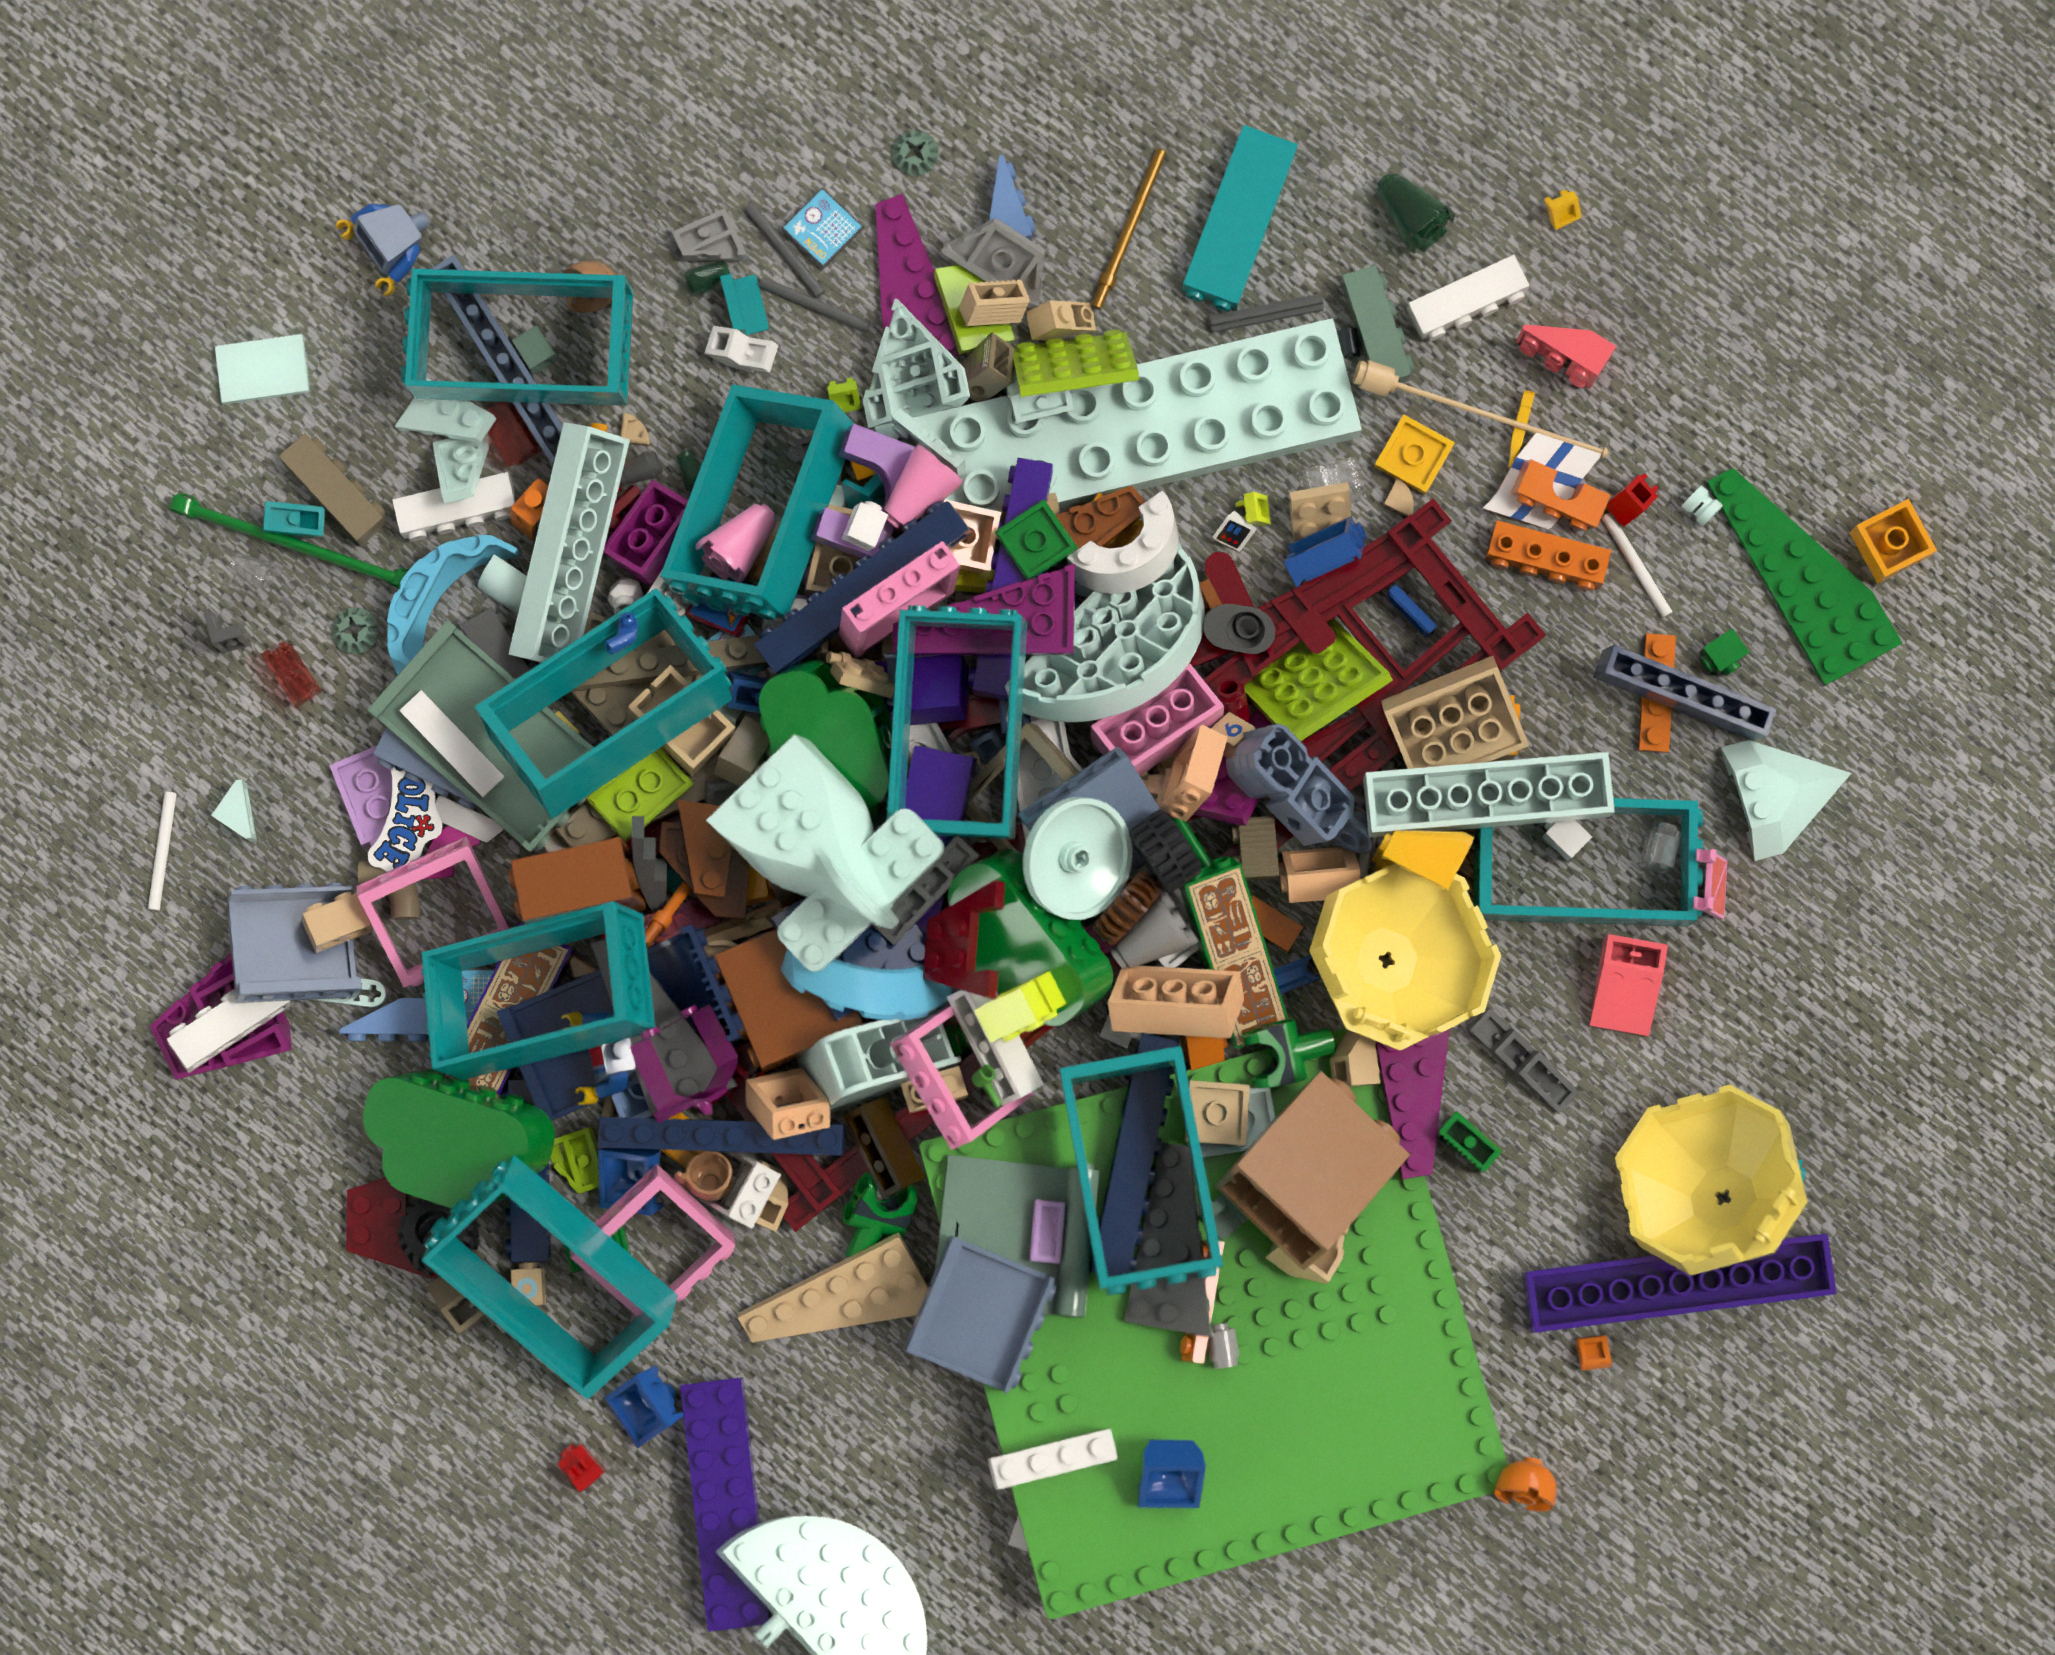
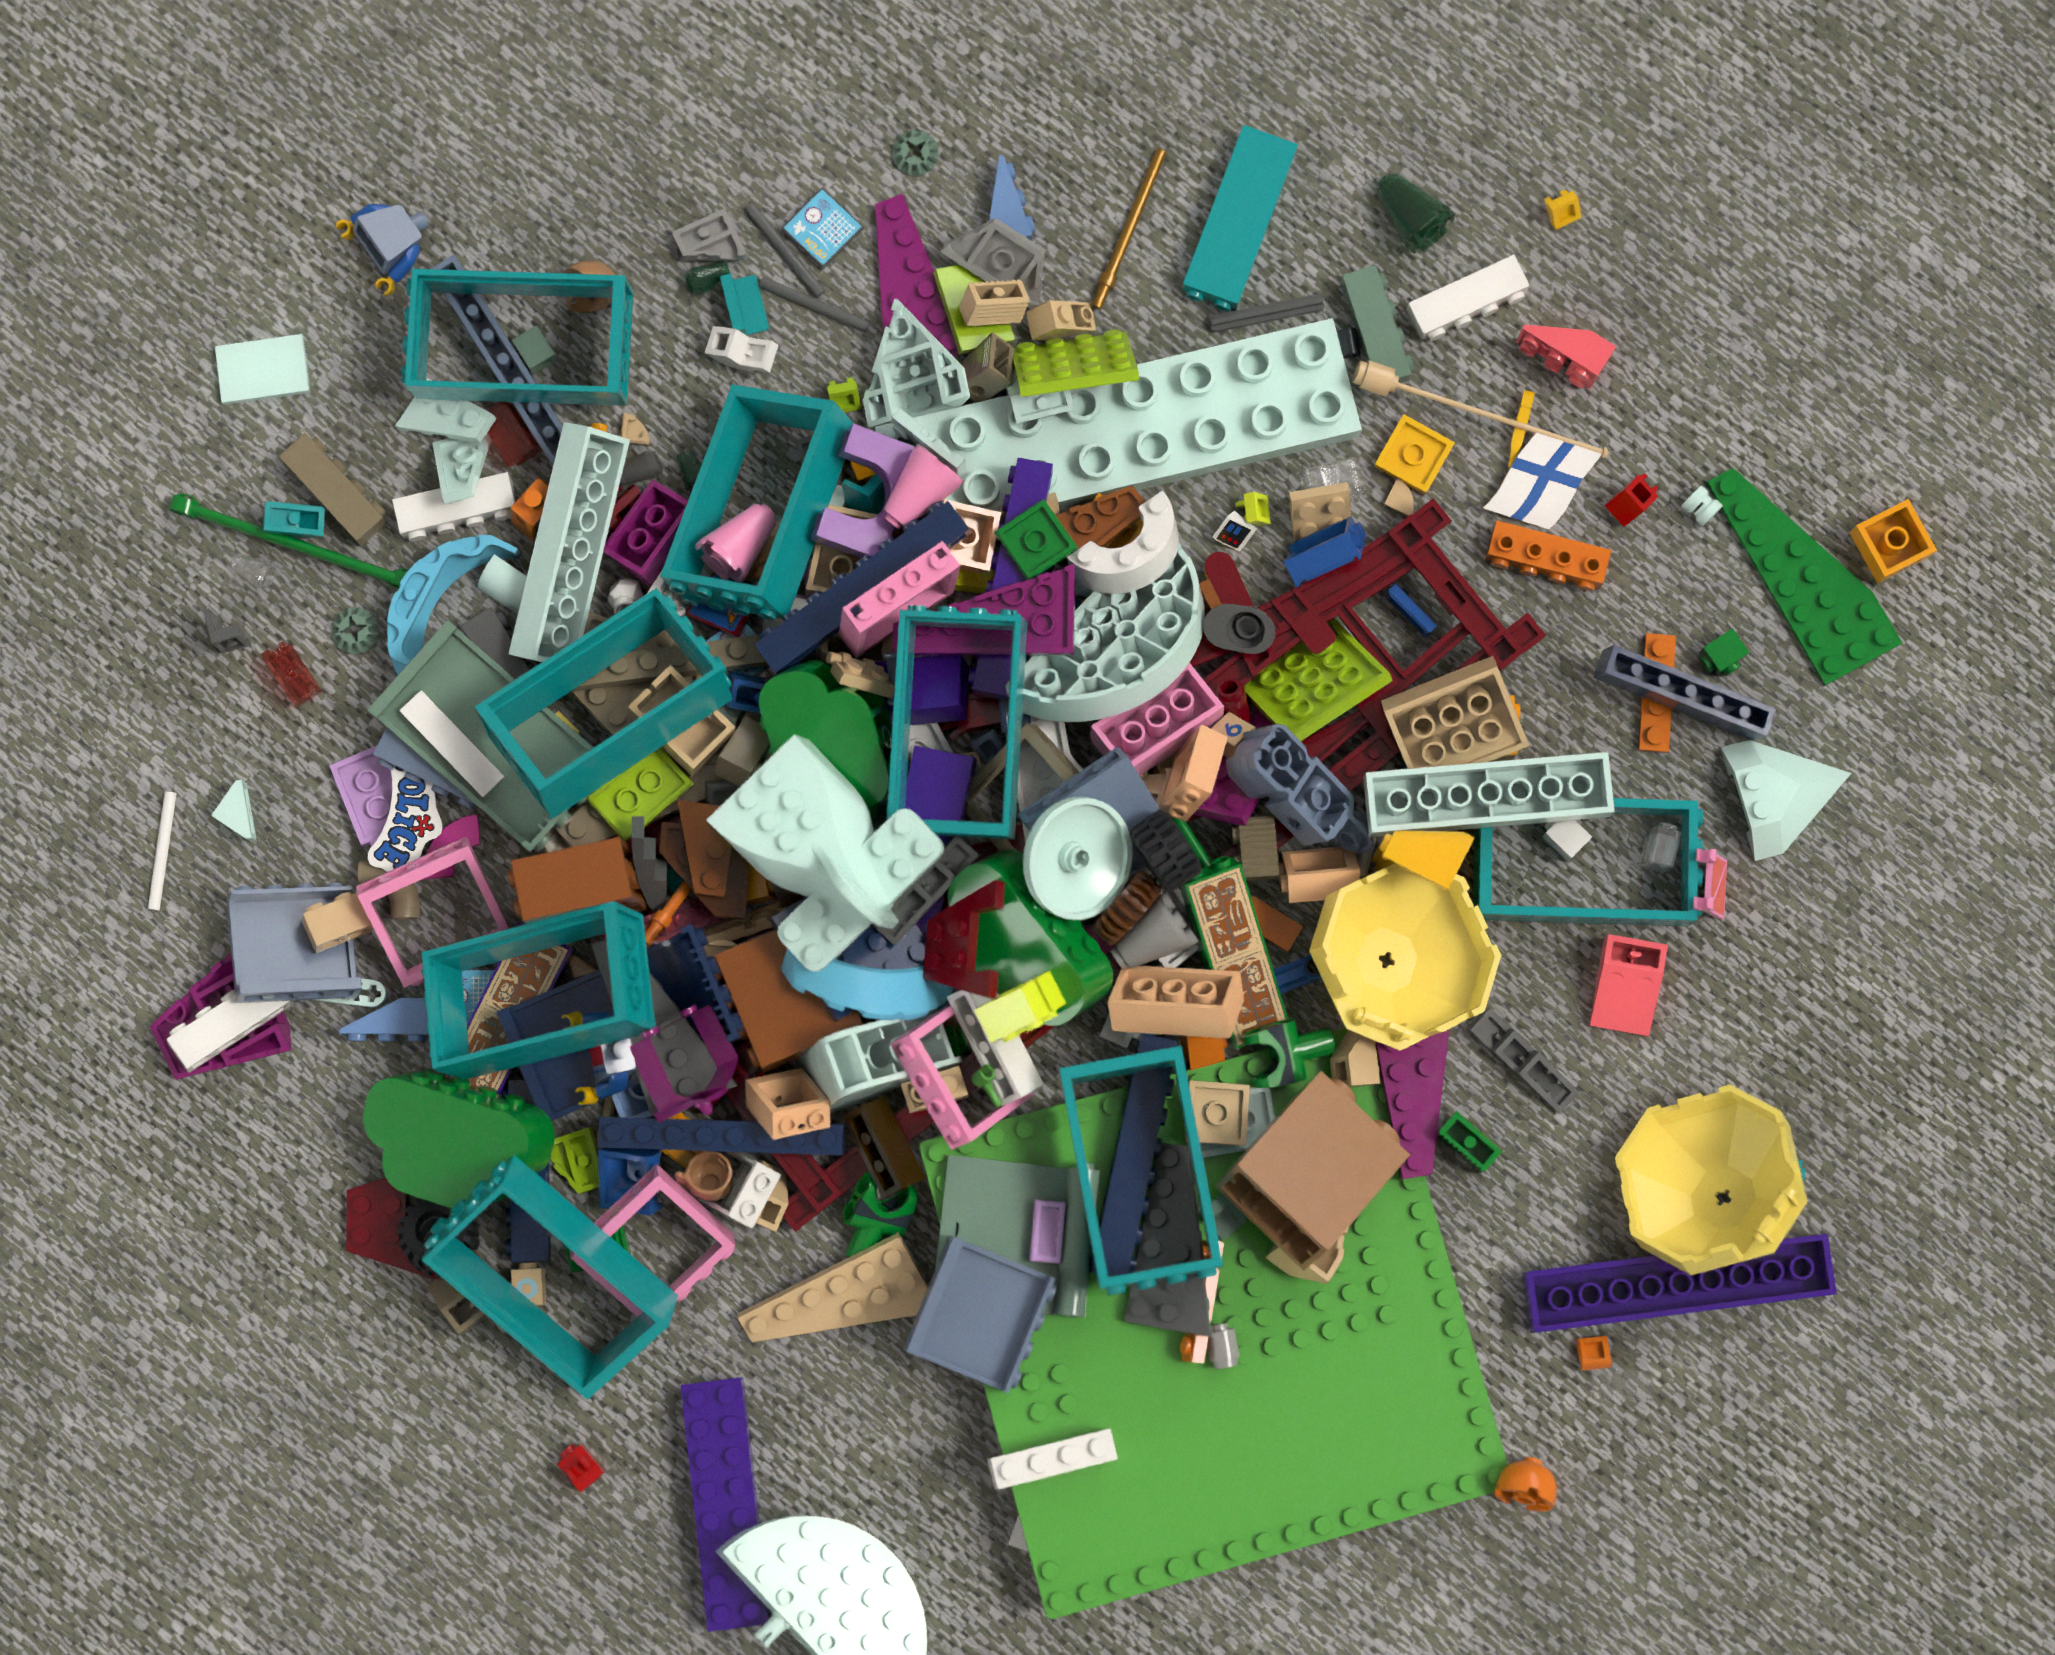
(467, 820): white sticker -> none
(626, 634): blue arm -> none
(644, 1406): blue brick -> none
(865, 525): white brick -> none
(1171, 1475): blue brick -> none
(1535, 487): orange arch -> none
(1636, 564): white bar -> none

